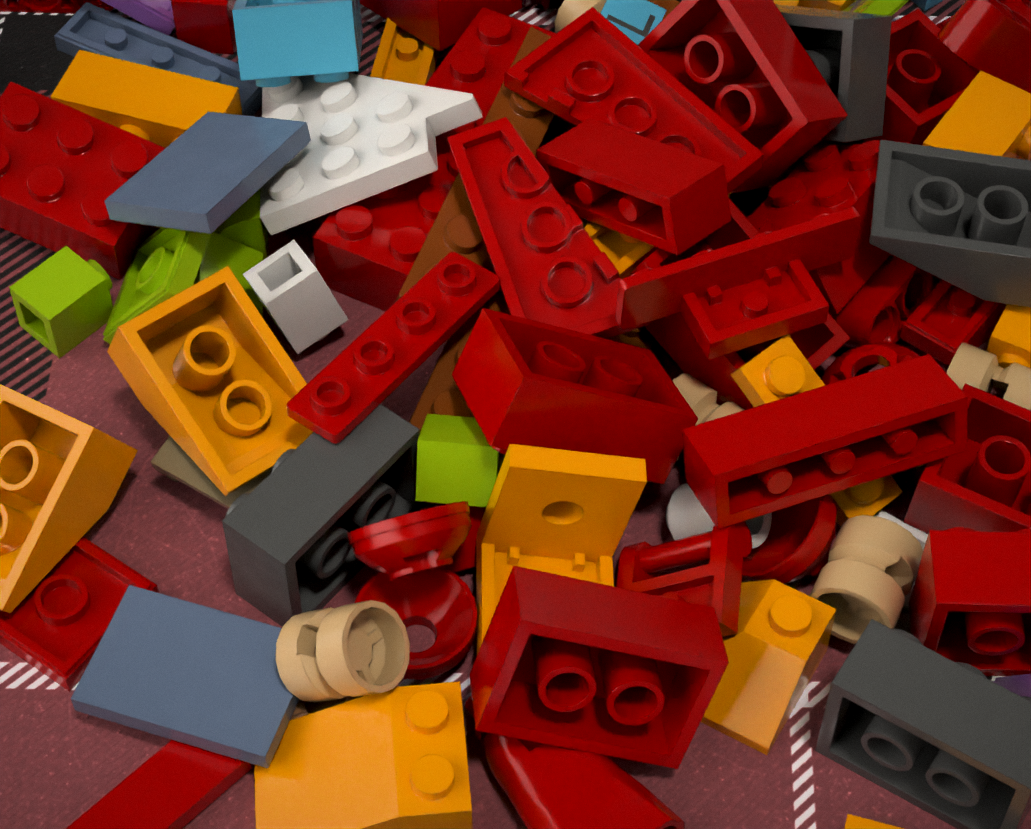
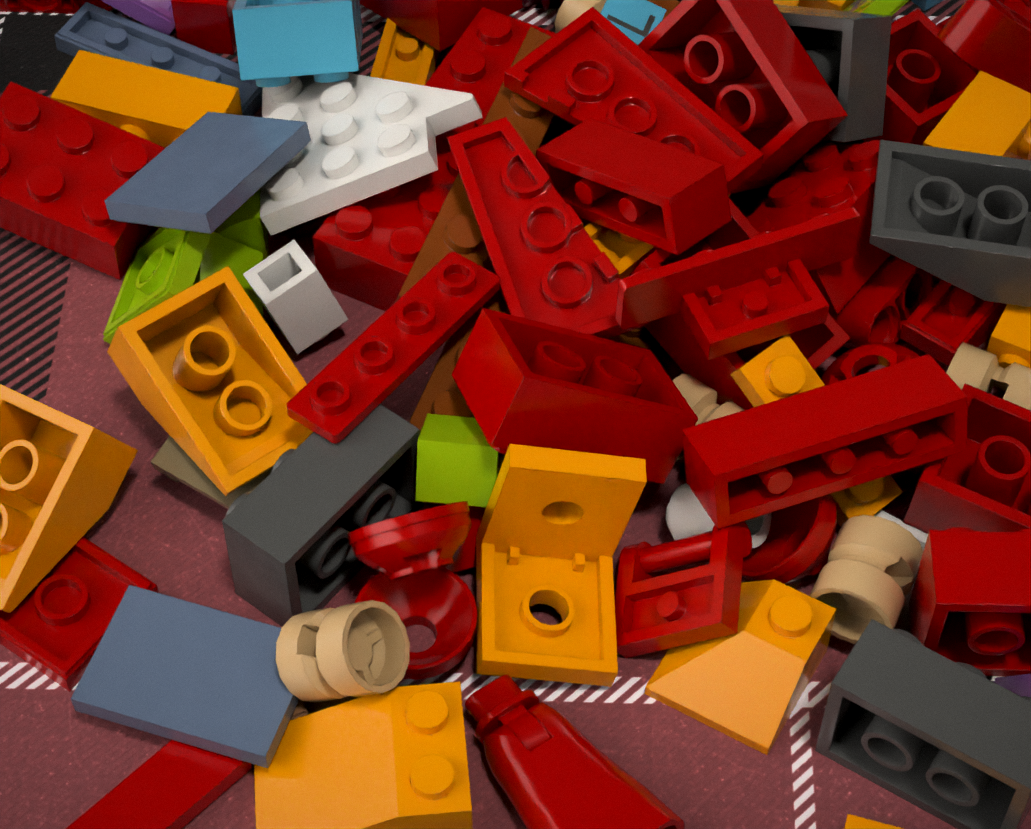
(63, 300): lime brick -> none
(596, 668): red brick -> none

